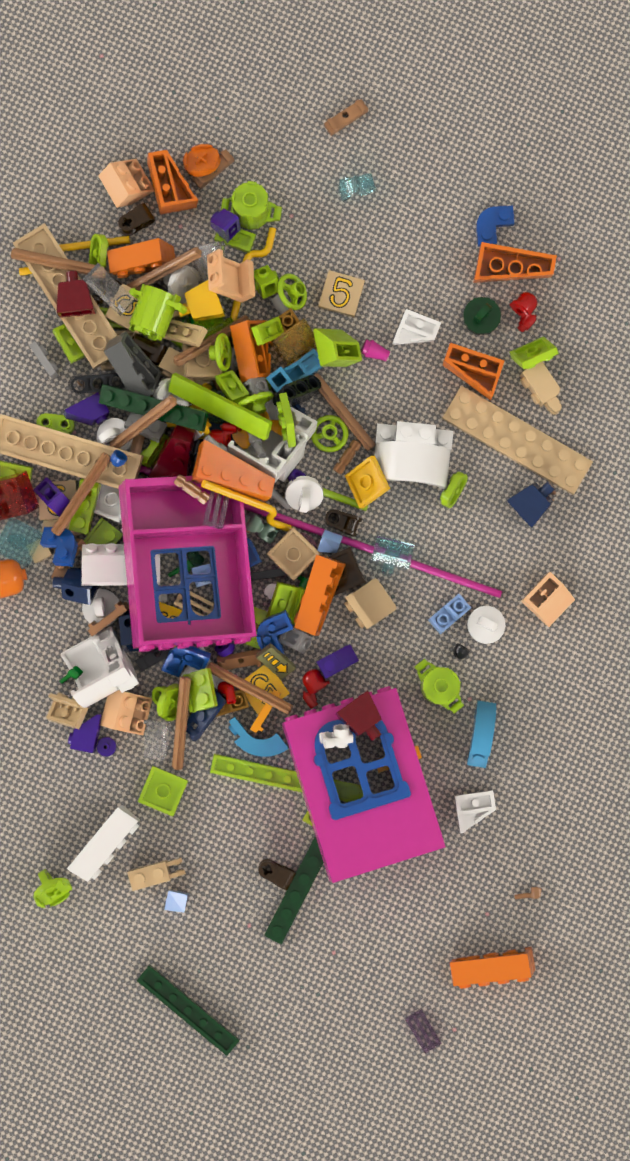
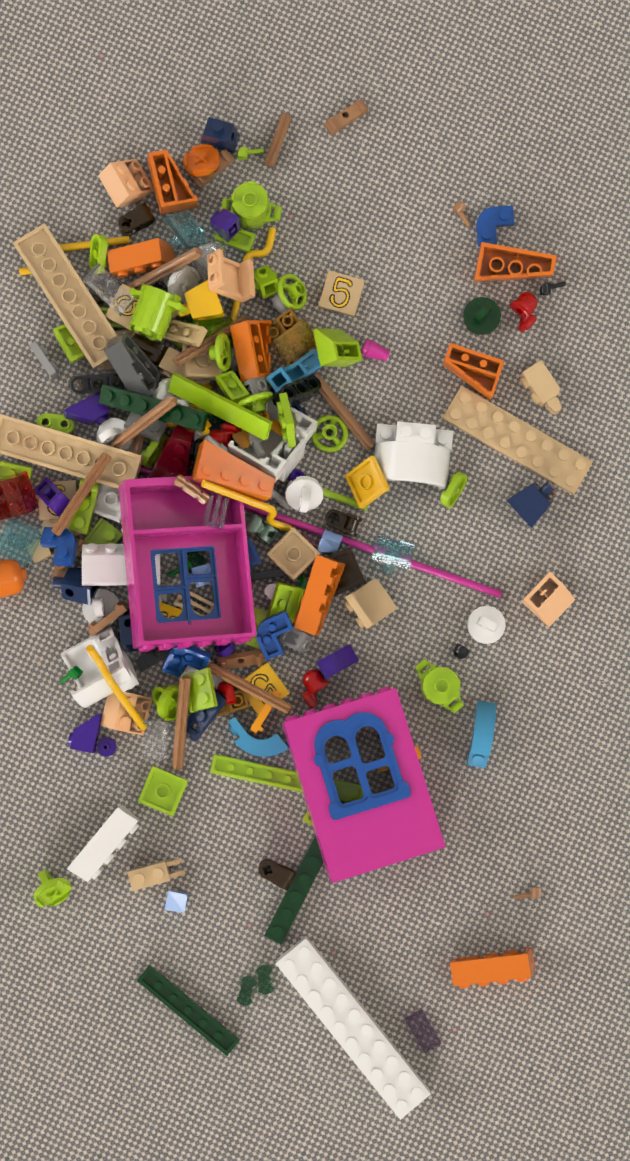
(51, 261): medium nougat axle -> none
(66, 711): tan bracket -> none
(74, 297): dark red torso -> none
(114, 687): none -> yellow piece
(118, 458): blue hinge -> none
(186, 230): none -> clear light blue tile
(219, 135): none -> dark blue torso
(244, 151): none -> lime hand
(246, 990): none -> clear green piece
(264, 984): none -> clear green piece
(267, 330): lime plate -> none
(275, 661): olive tile -> none
(277, 140): none -> medium nougat axle
(339, 737): white plate -> none
(347, 457): medium nougat axle -> none
(353, 1027): none -> white brick
(361, 185): clear light blue leg -> none
(361, 716): dark red torso -> none
(416, 329): white wing -> none
(449, 613): light blue slope -> none
(458, 209): none -> medium nougat hand
(473, 808): white wing -> none
(534, 353): lime plate -> none
(546, 288): none -> black hand

